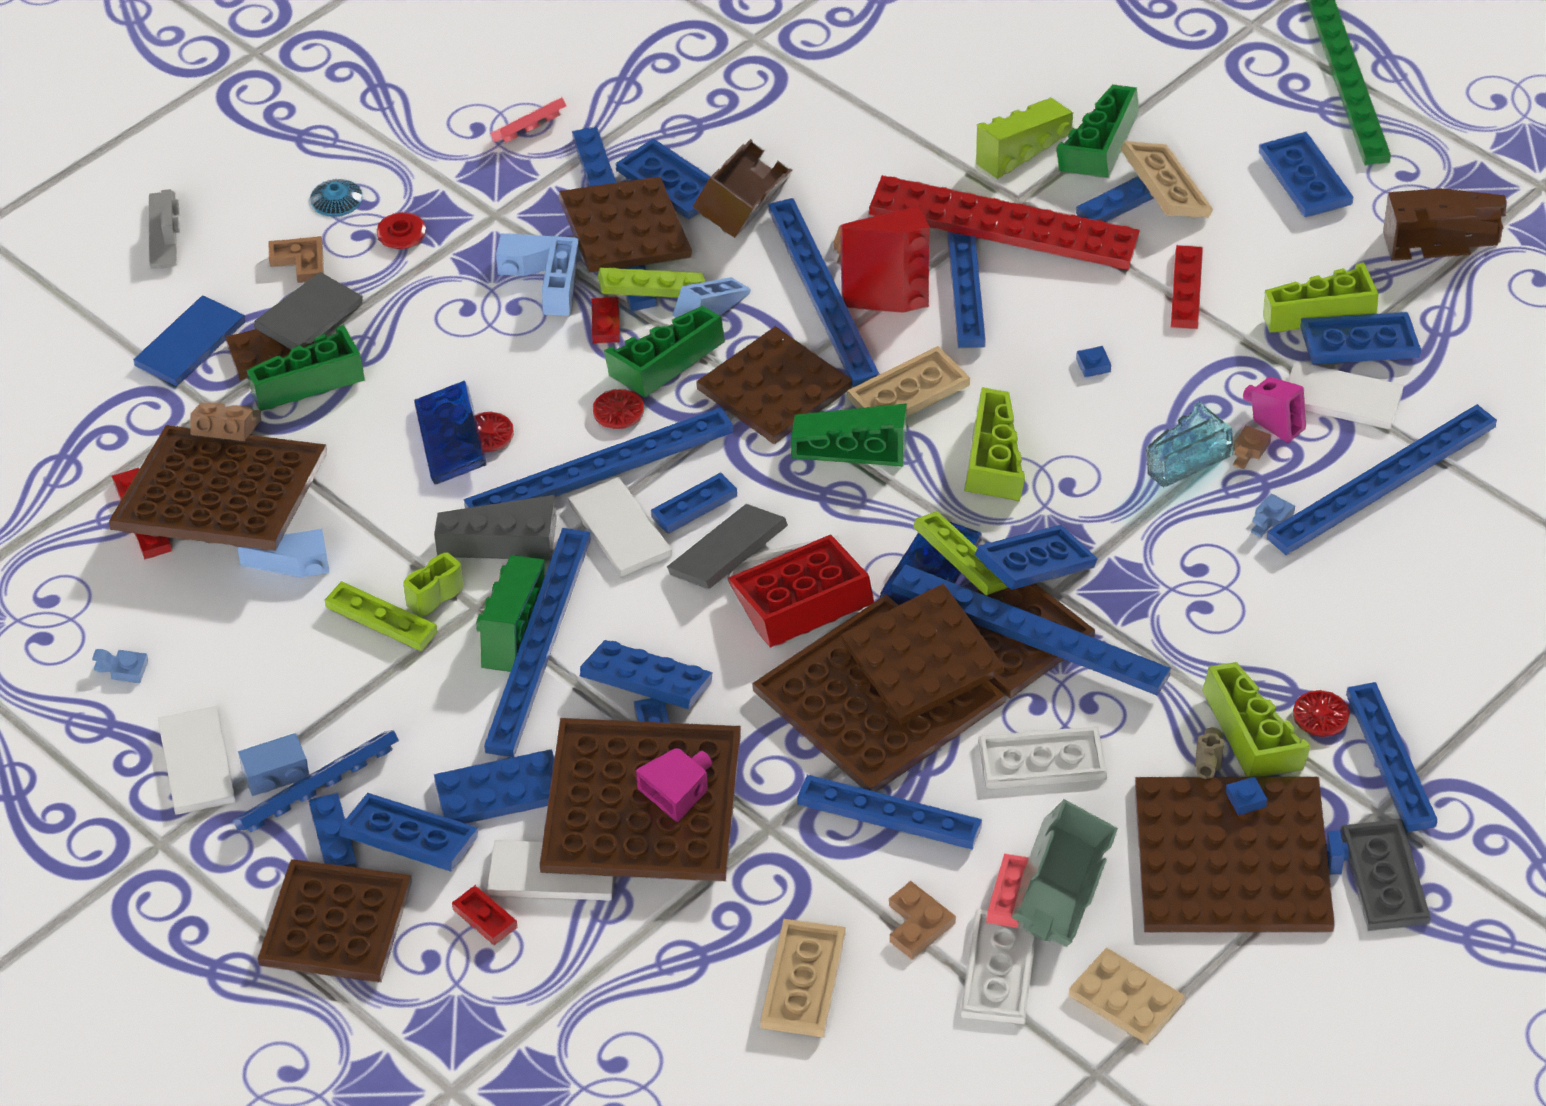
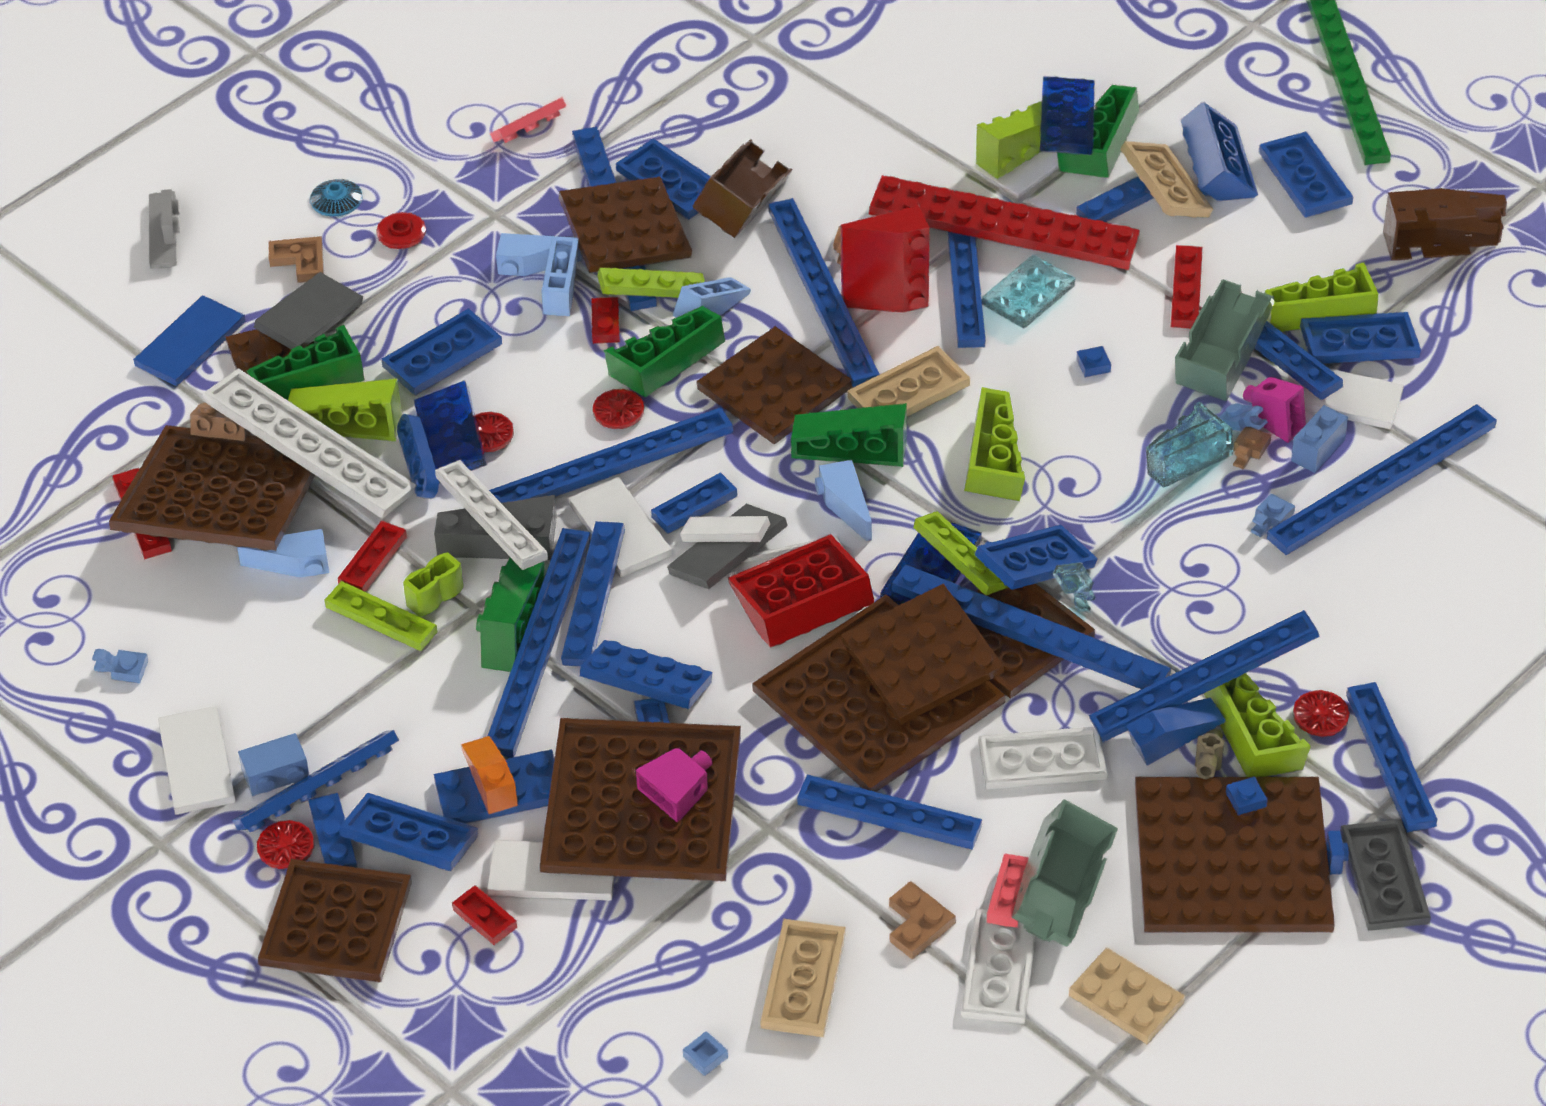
(285, 842): none -> red wheel
(309, 443): none -> white plate
(354, 409): none -> lime wedge
(373, 556): none -> red plate
(417, 456): none -> blue beam
(441, 351): none -> blue plate
(490, 774): none -> orange slope
(491, 515): none -> white tile
(593, 593): none -> blue plate
(705, 1053): none -> medium blue plate
(725, 529): none -> white tile
(844, 496): none -> light blue slope
(1028, 291): none -> clear light blue plate
(1067, 115): none -> clear blue plate
(1075, 579): none -> clear light blue plate
(1172, 728): none -> blue slope
(1206, 674): none -> blue tile
(1217, 155): none -> blue slope
(1222, 340): none -> sand green piece
(1240, 416): none -> medium blue plate
(1297, 362): none -> blue plate
(1319, 439): none -> medium blue brick

